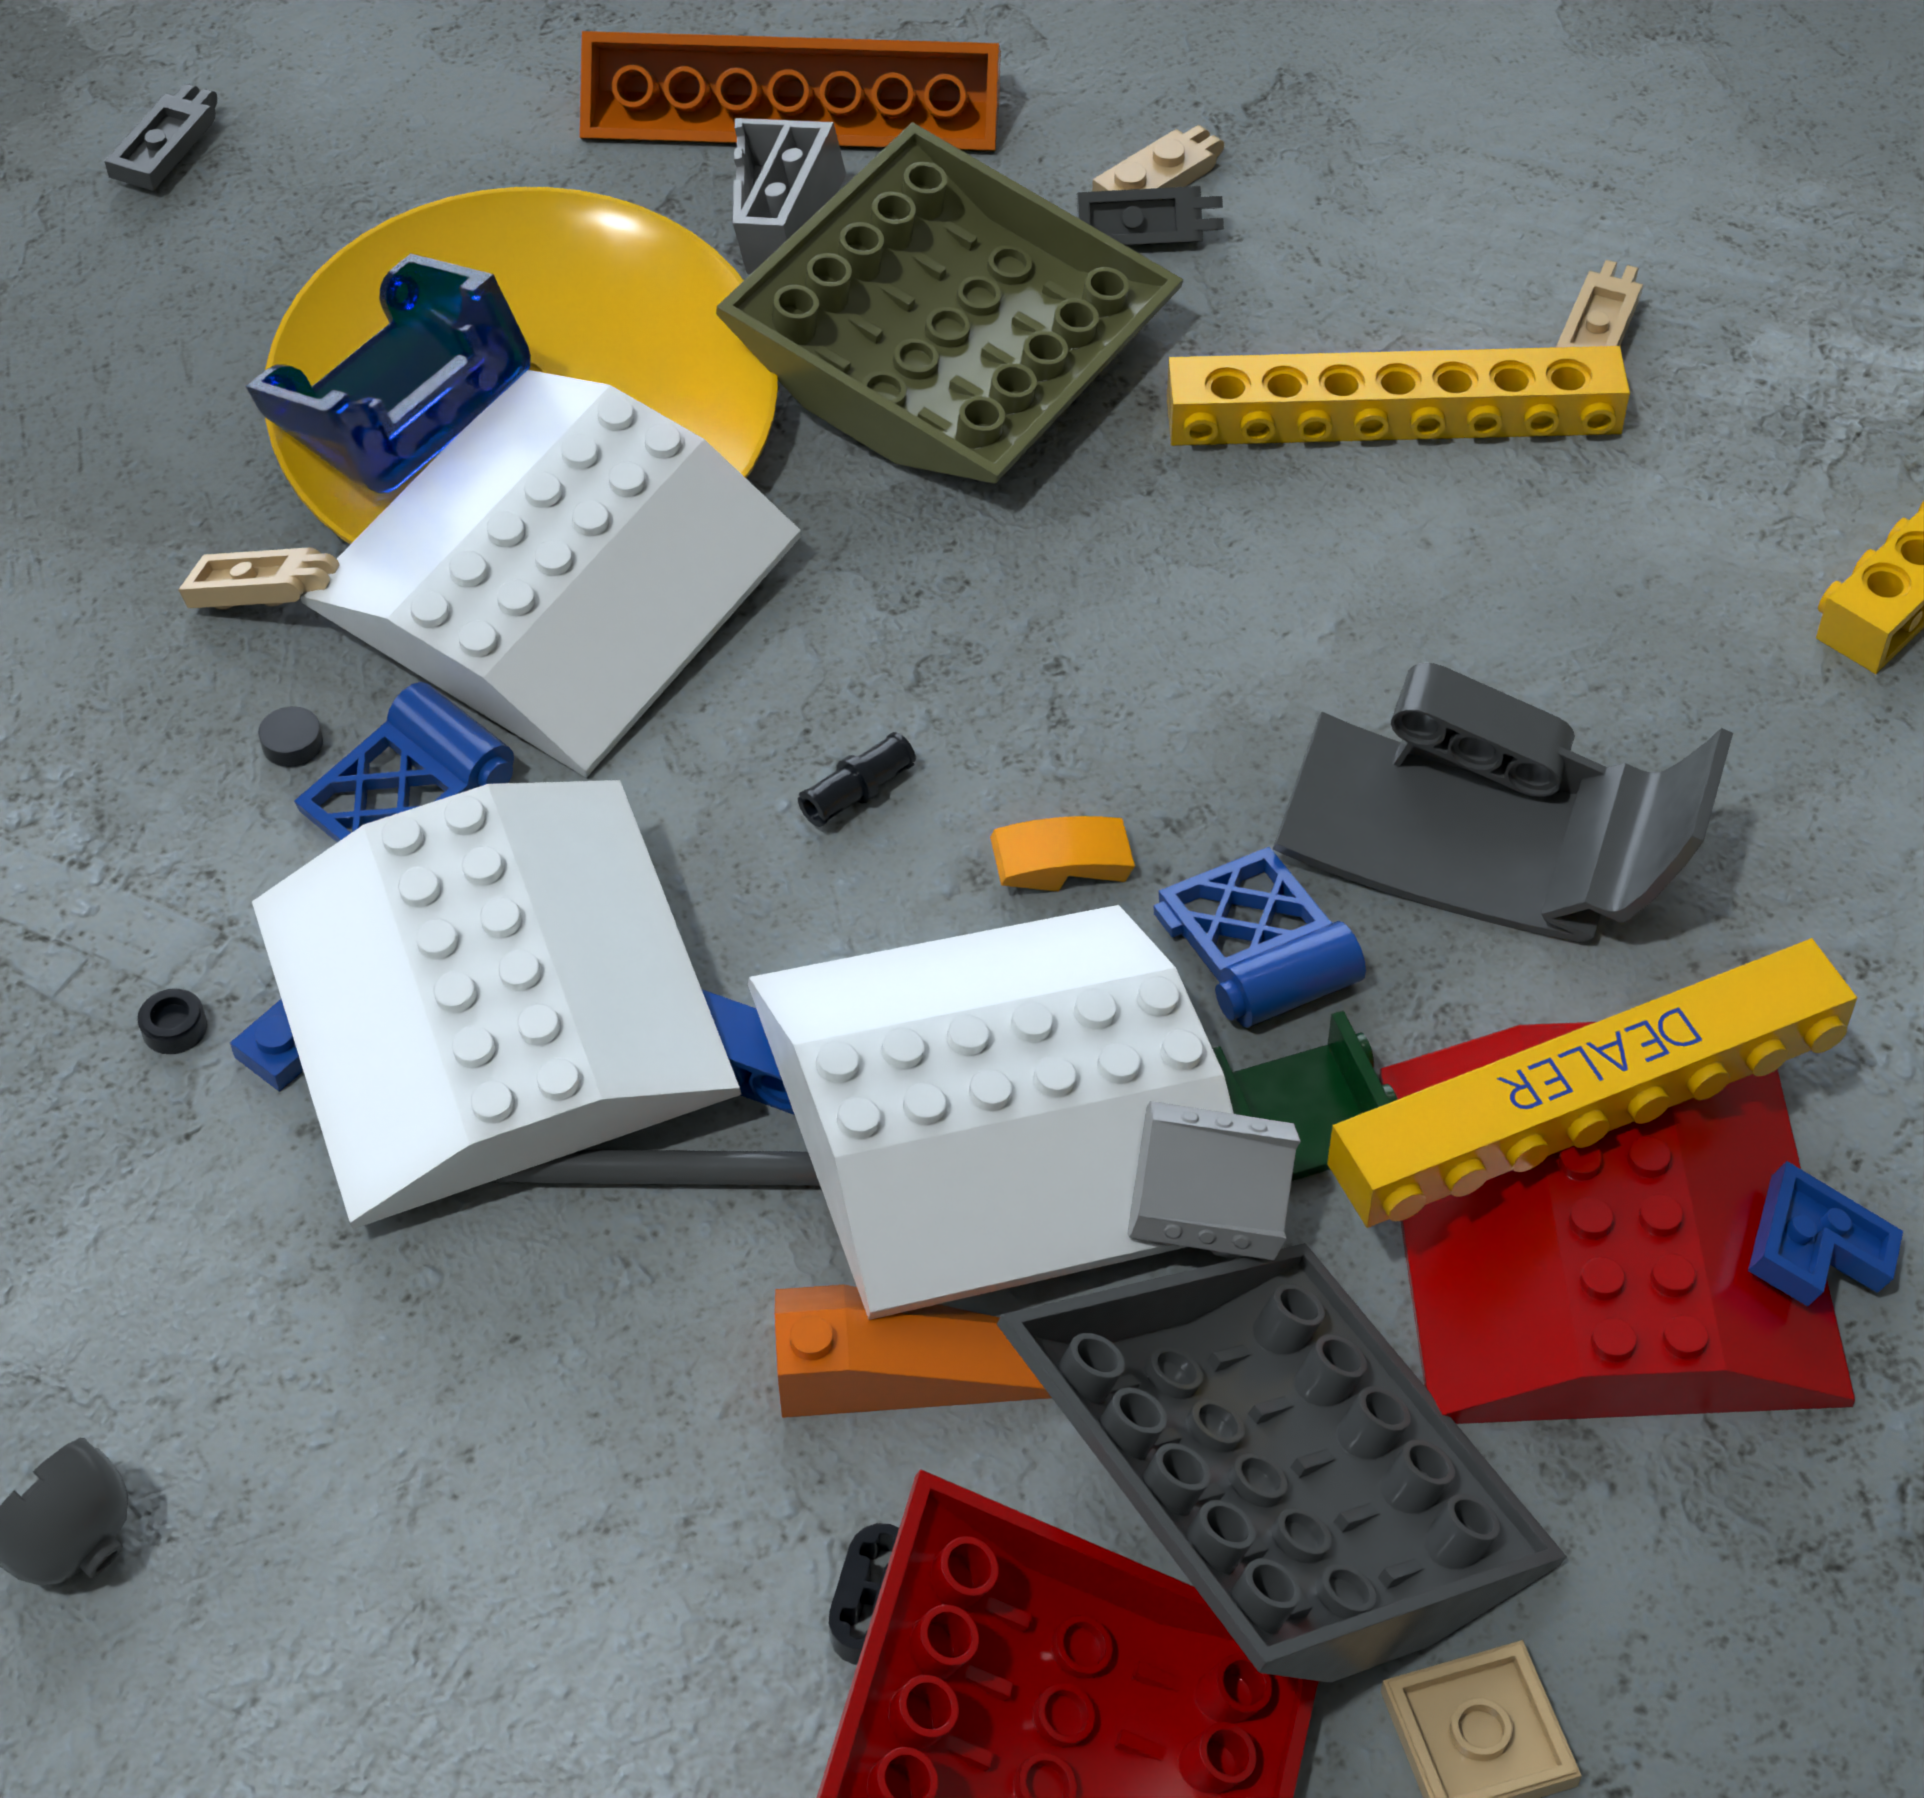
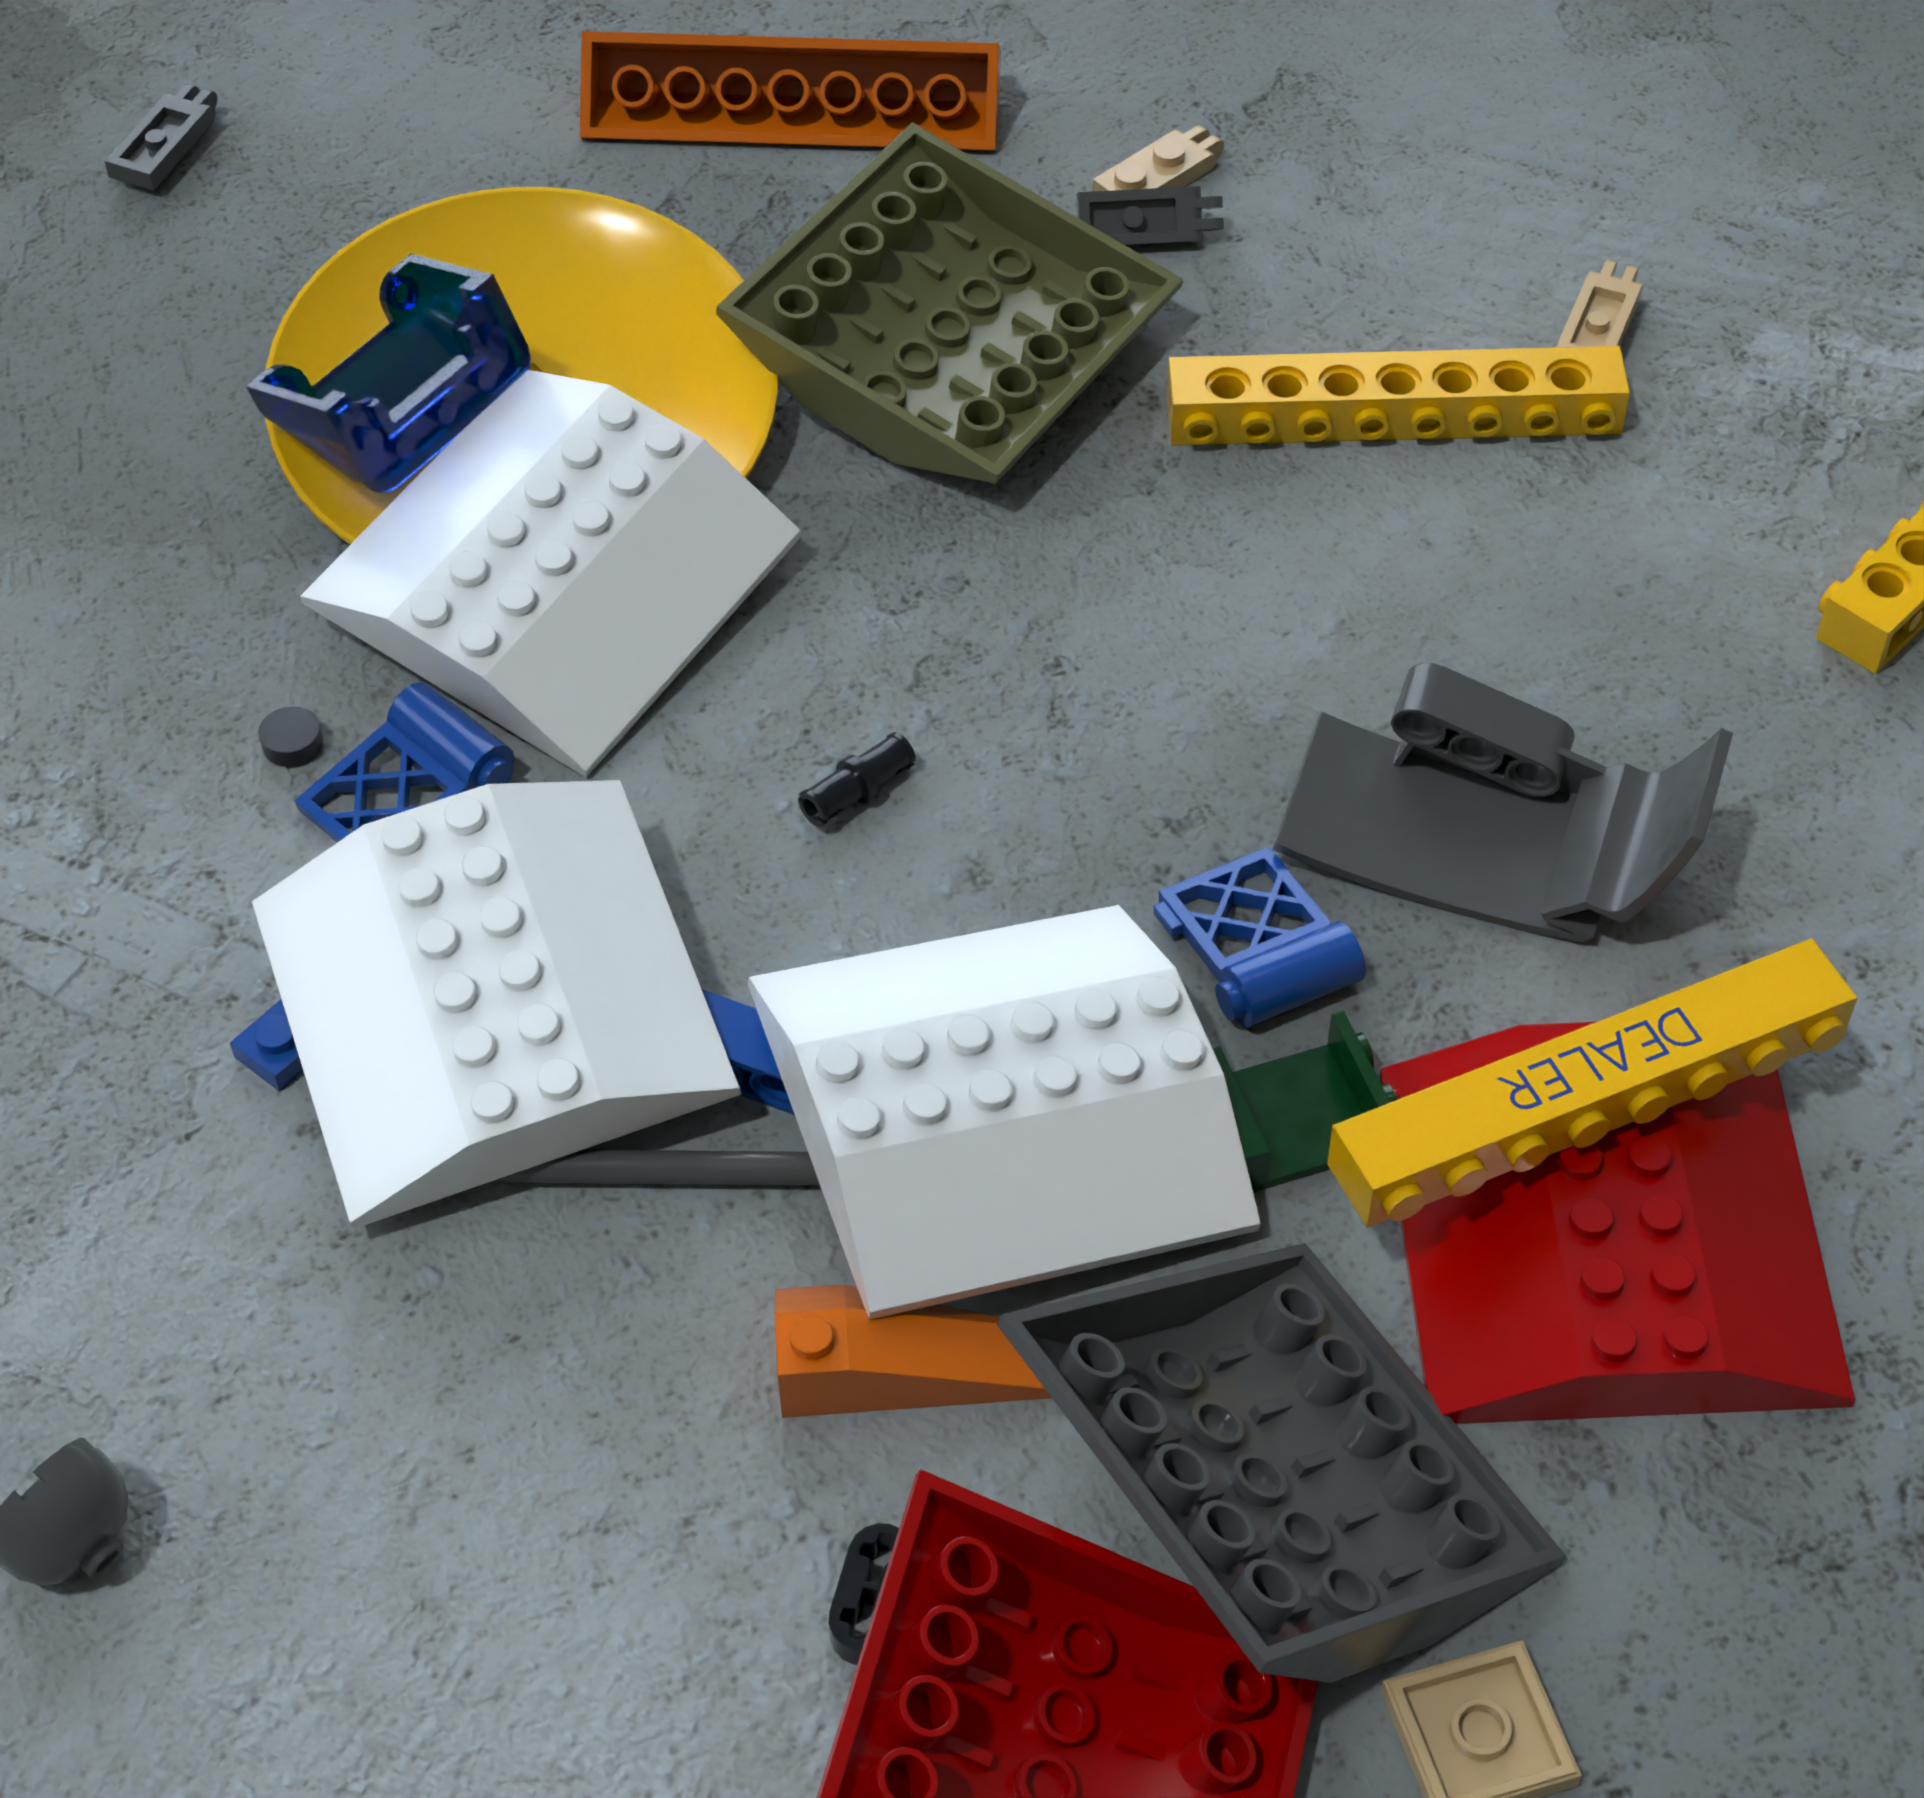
(172, 1021): black tile -> none
(256, 577): tan hinge -> none
(781, 181): light grey wedge -> none
(1050, 849): light orange slope -> none
(1213, 1181): light grey slope -> none
(1813, 1227): blue plate -> none

